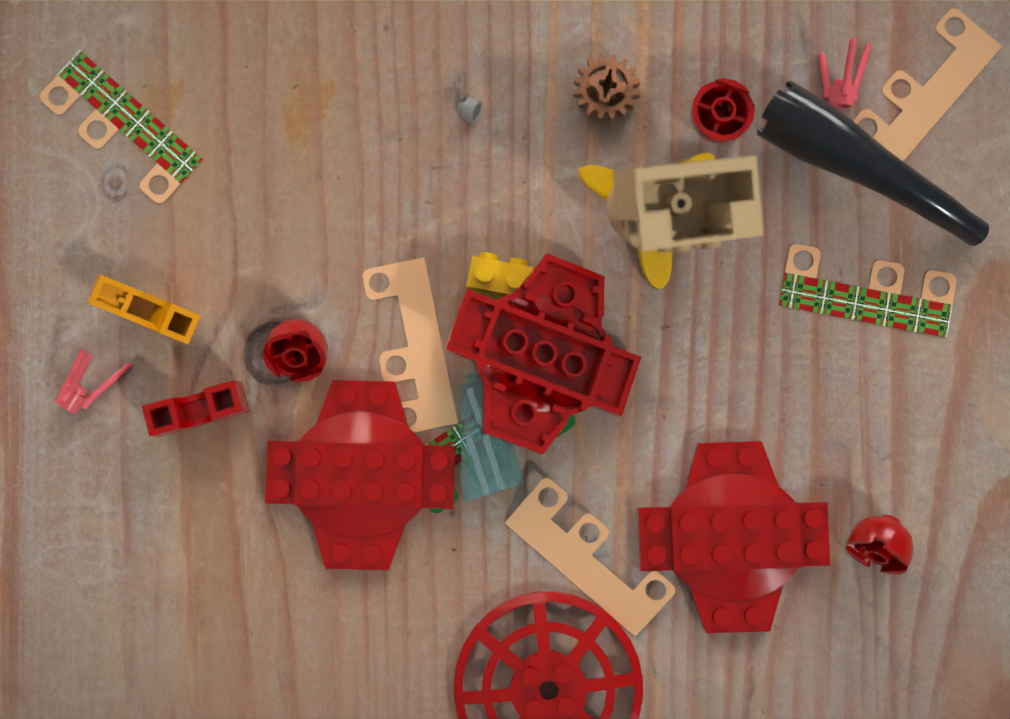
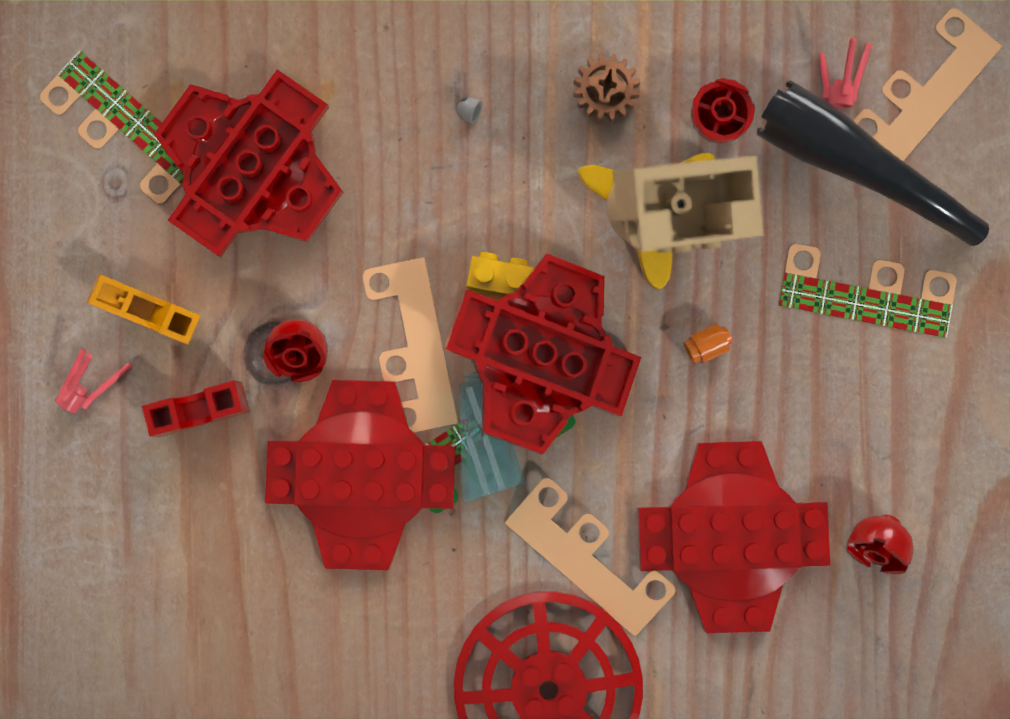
(248, 163): none -> red plate
(708, 343): none -> orange brick

